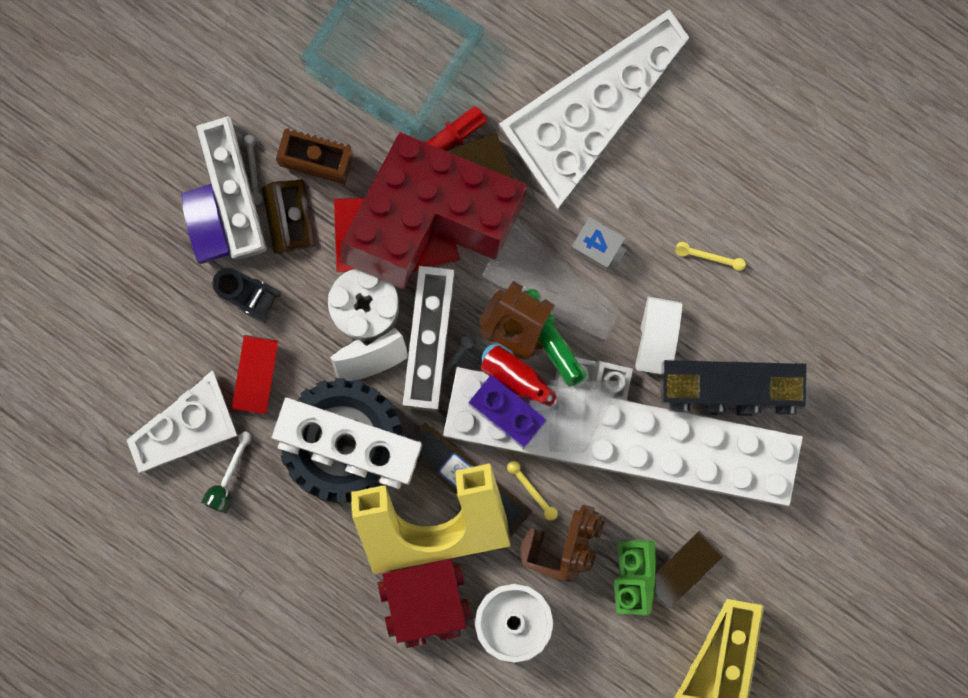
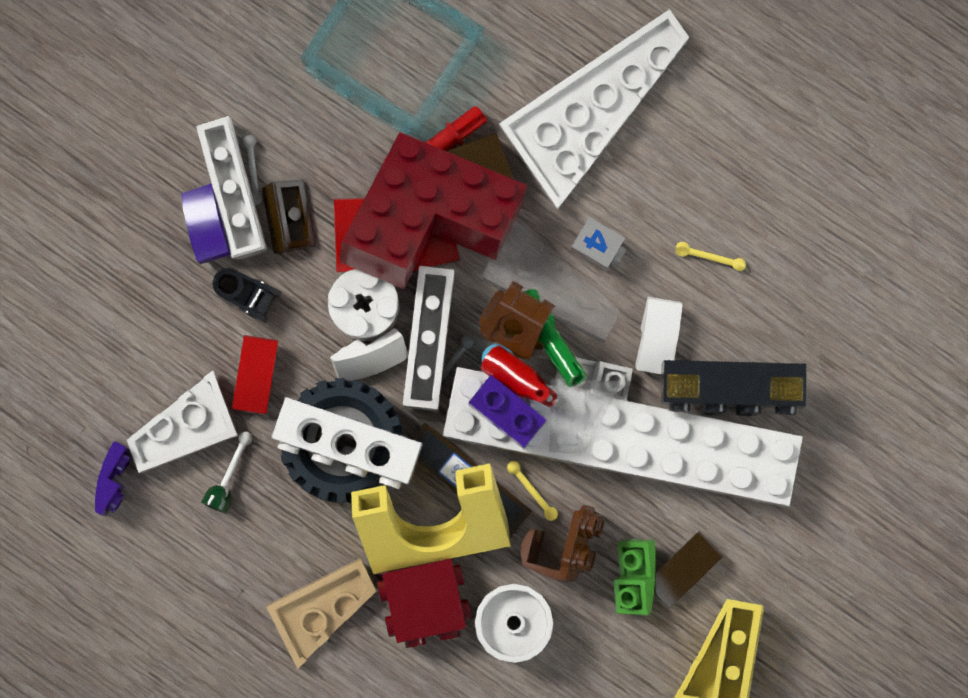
(108, 491): none -> dark purple slope
(314, 156): reddish brown brick -> none
(319, 608): none -> tan wing

